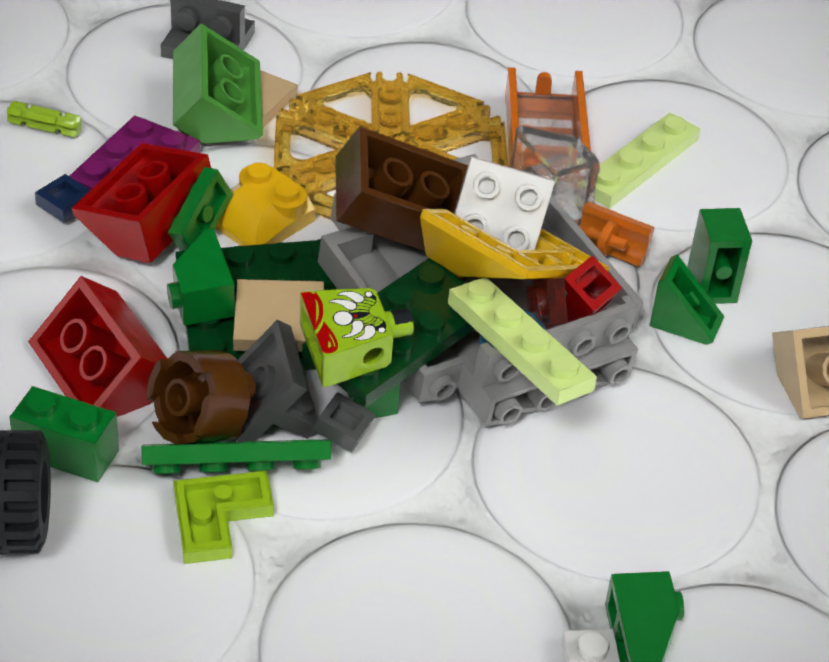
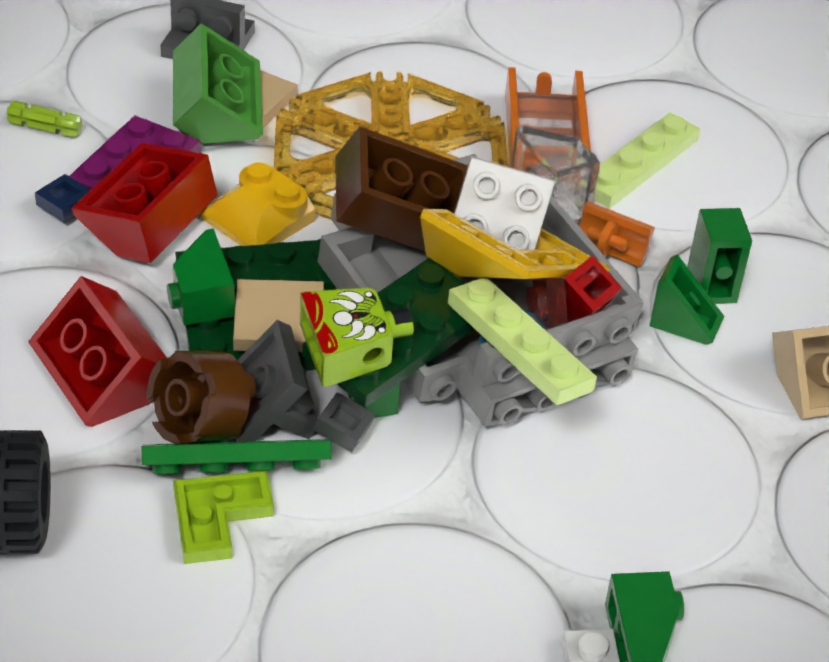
(78, 434): green brick -> none
(201, 209): green plate -> none

